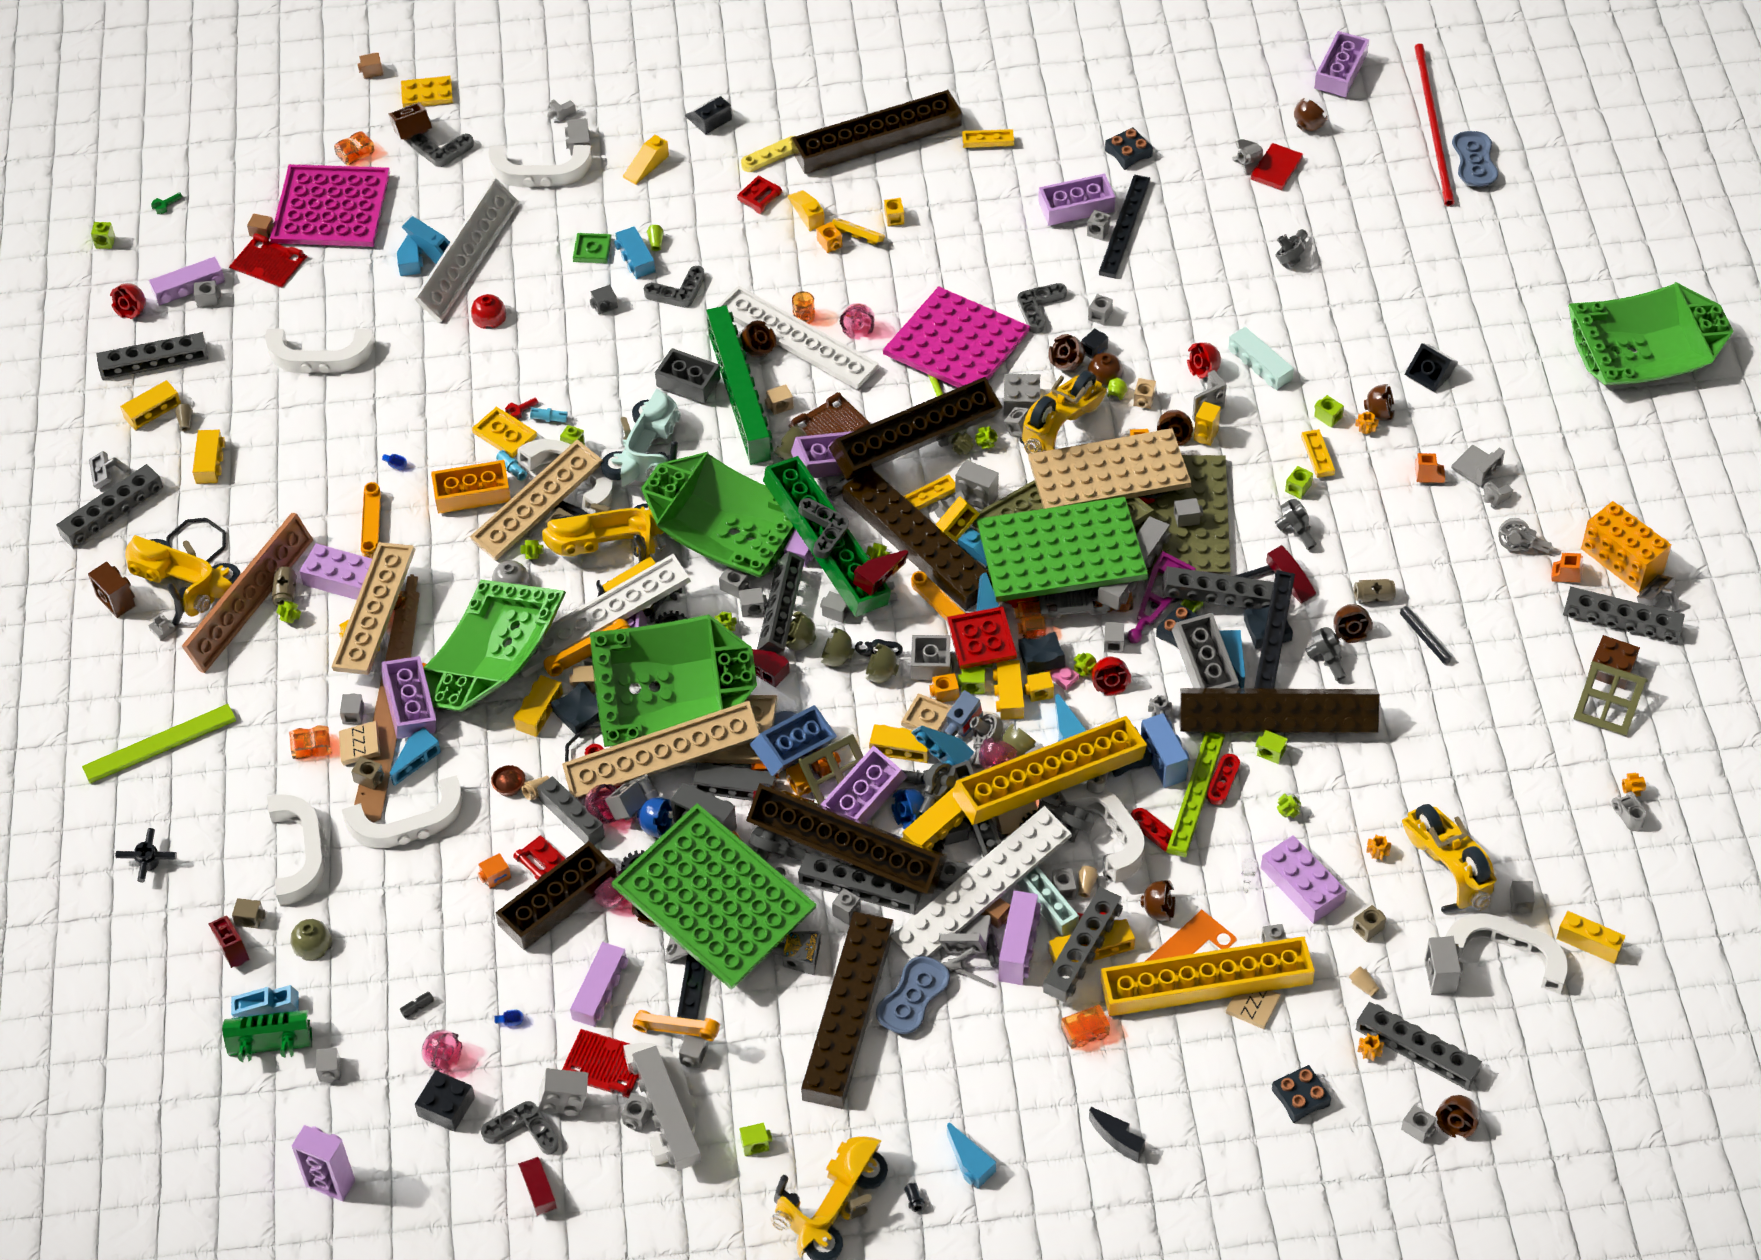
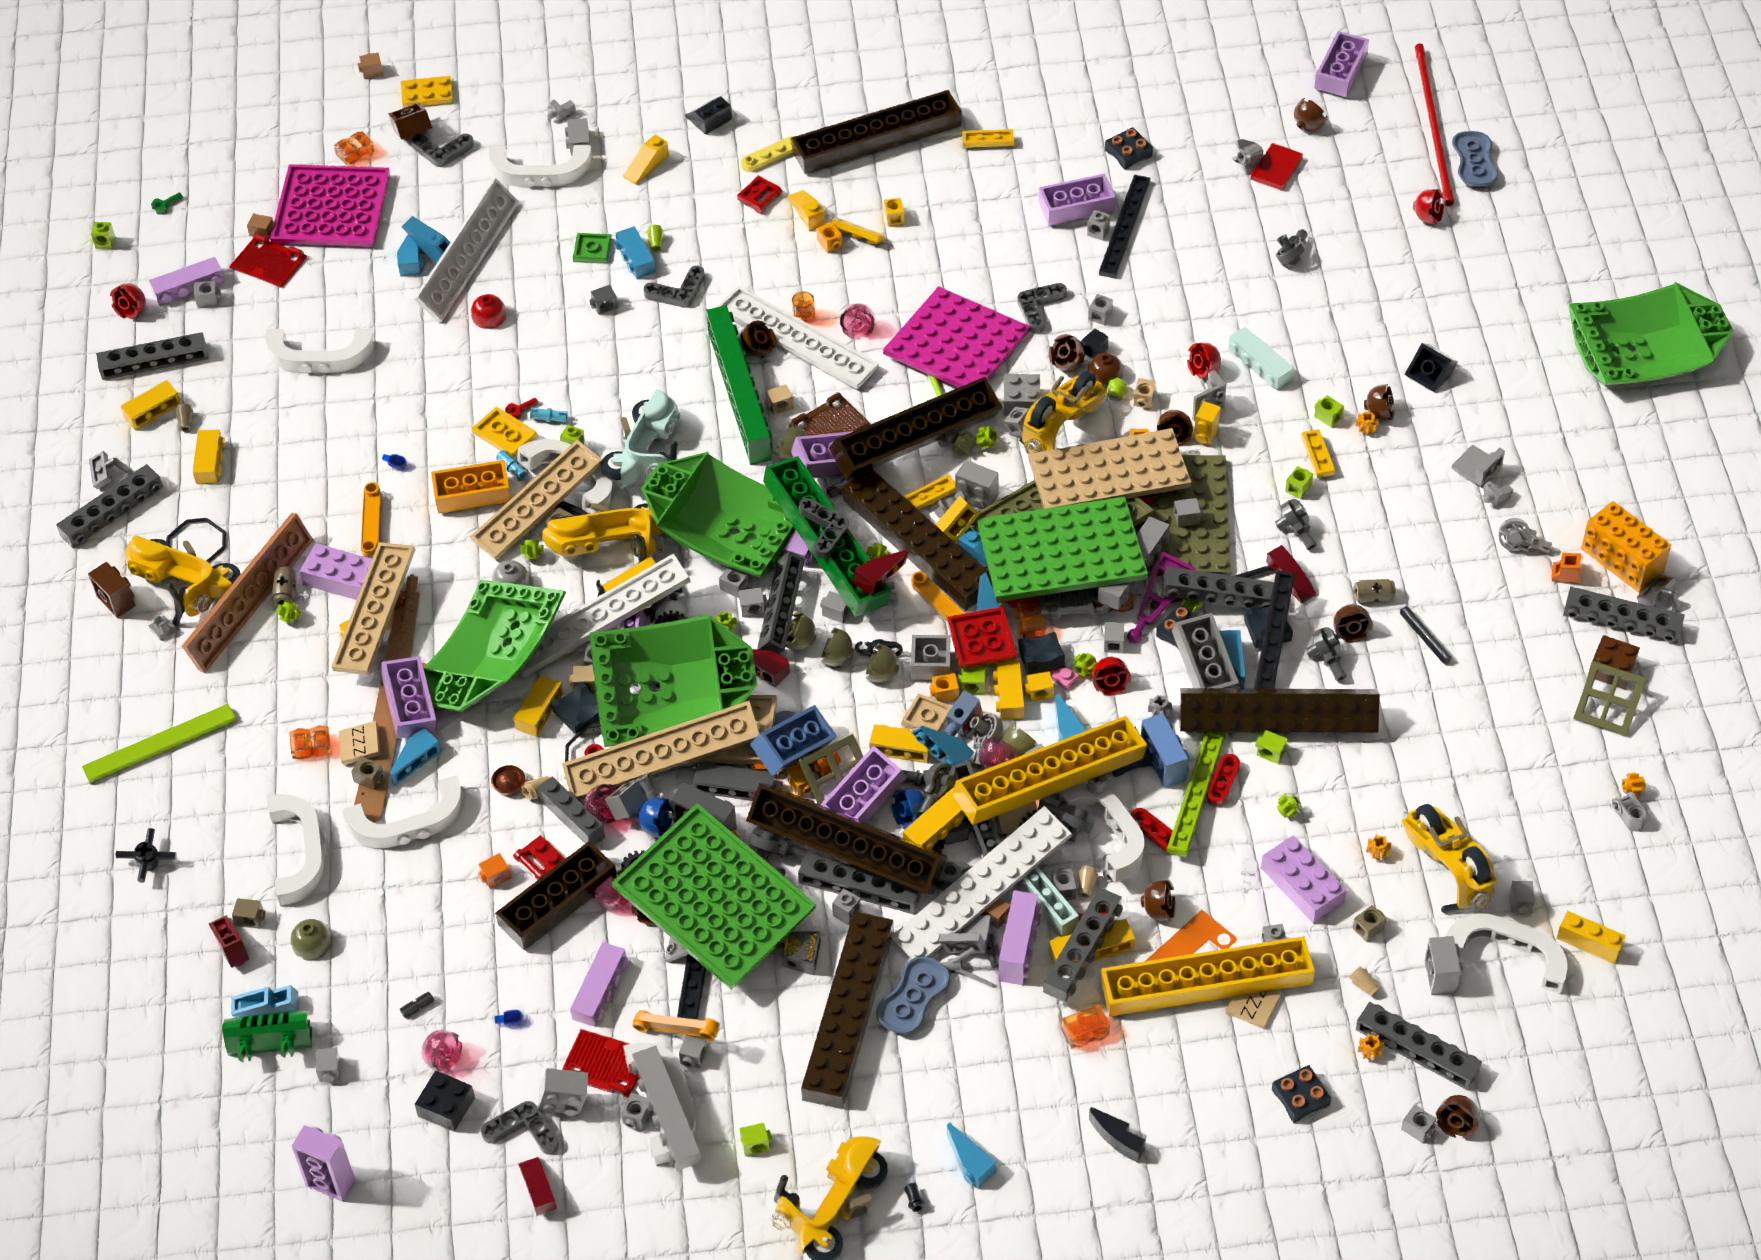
(352, 708): light grey brick -> none
(557, 663): light orange piece -> none
(687, 375): dark grey brick -> none
(1428, 469): orange brick -> none
(1429, 206): none -> red cylinder

